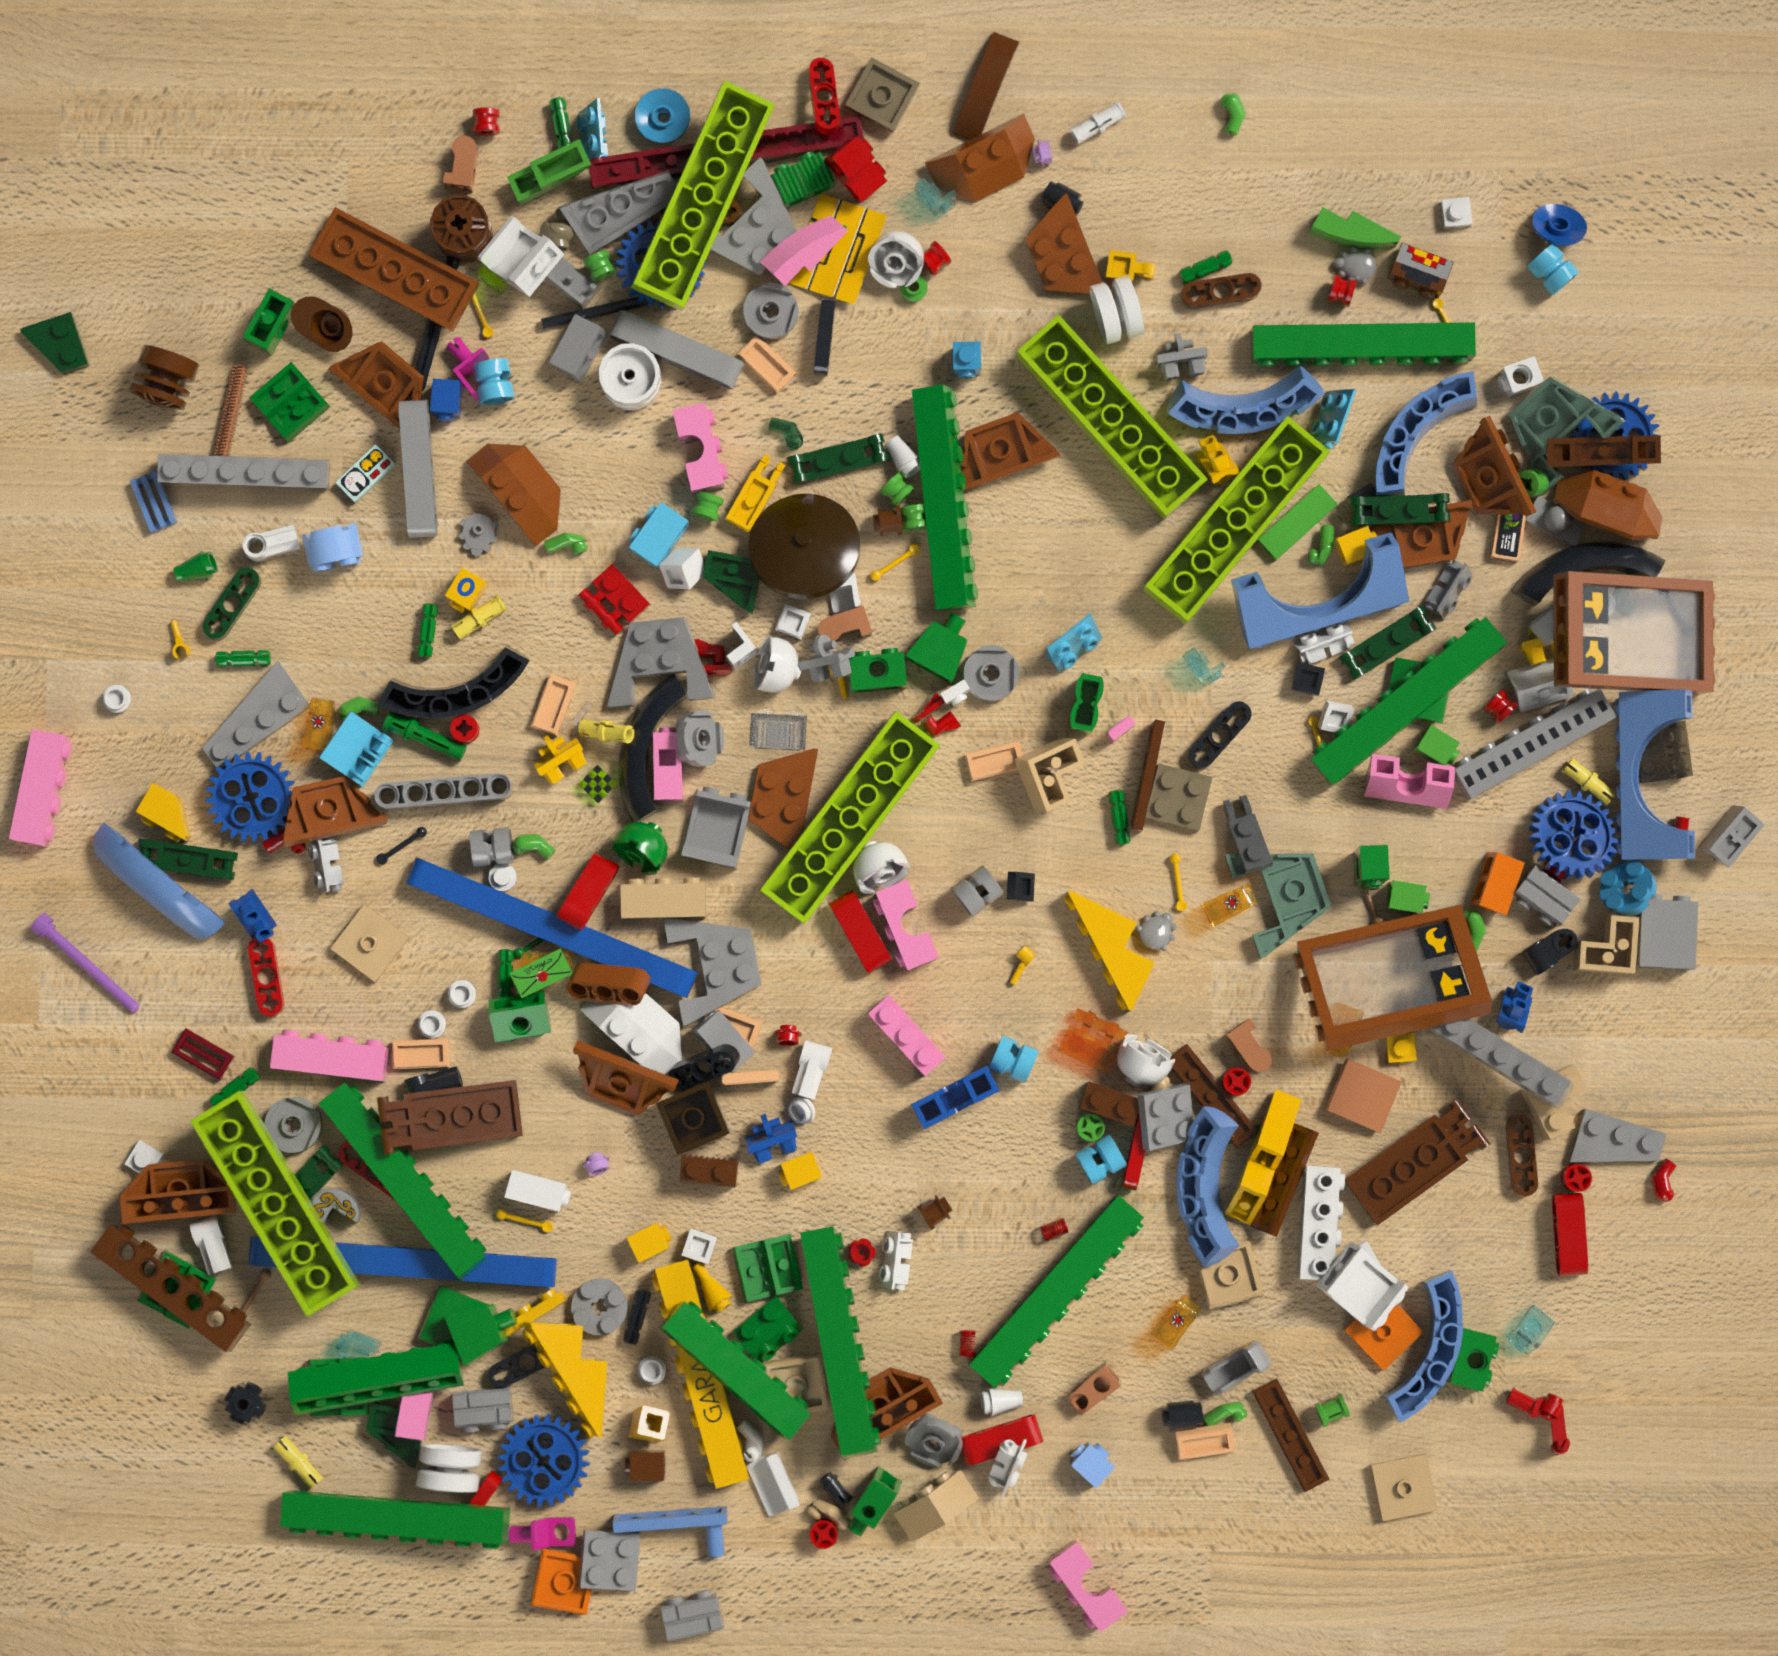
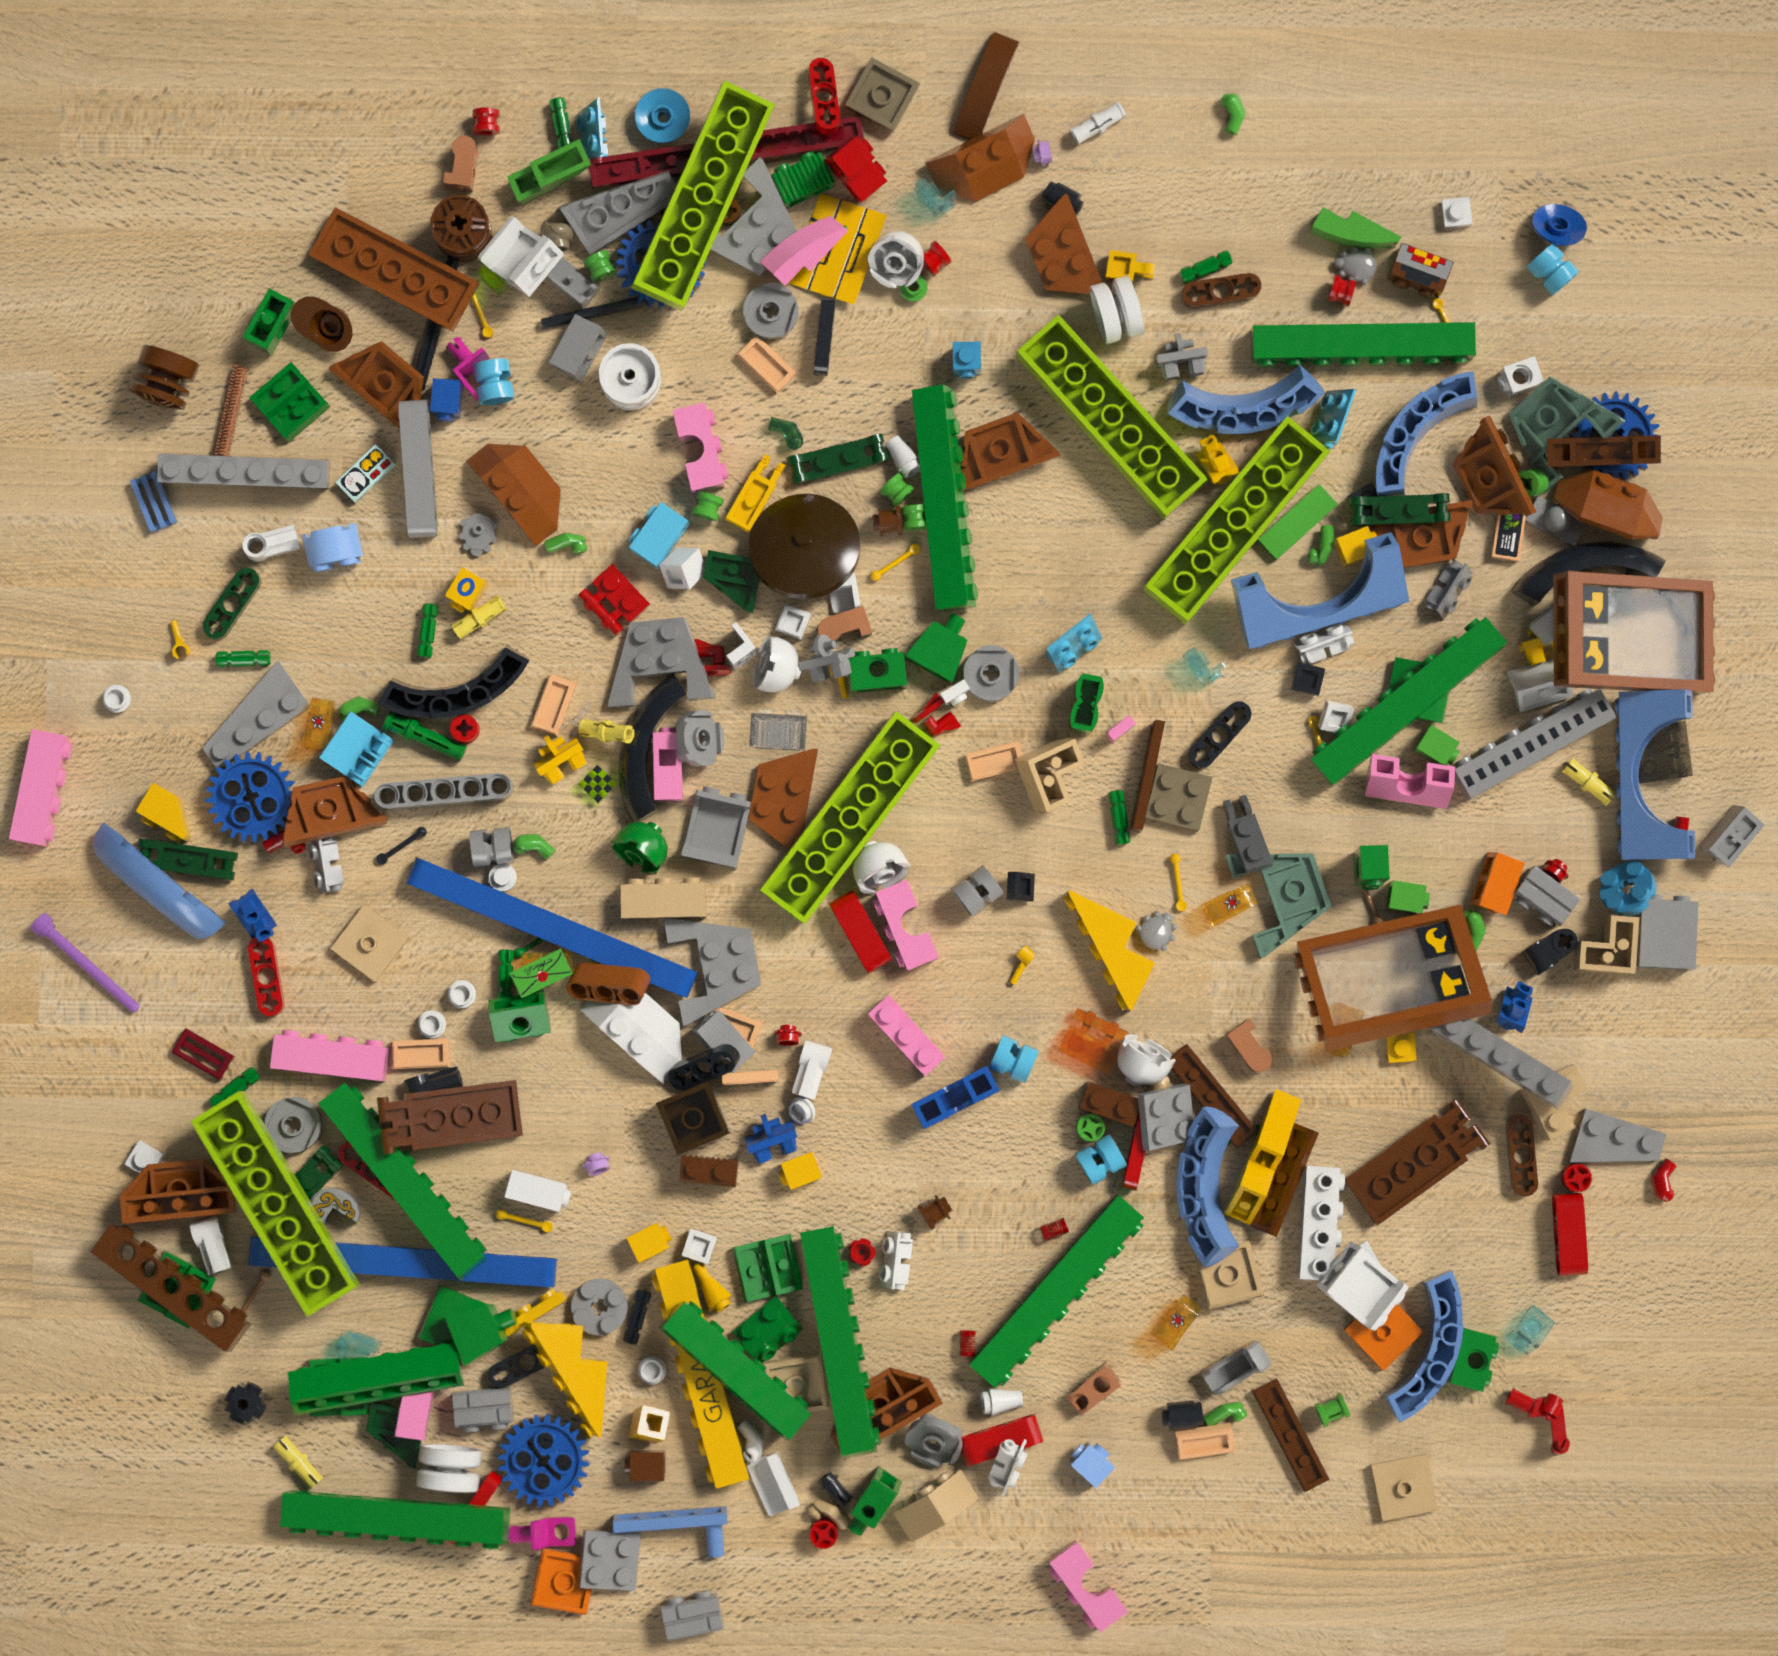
(58, 342): dark green wing -> none
(197, 567): green cone -> none
(588, 891): red beam -> none
(620, 1080): dark orange wing -> none
(677, 349): light grey beam -> none
(1239, 1085): red wheel -> none
(1363, 1095): nougat slope -> none
(1387, 643): dark green plate -> none
(1500, 706): red wheel -> none
(1596, 840): blue gear -> none

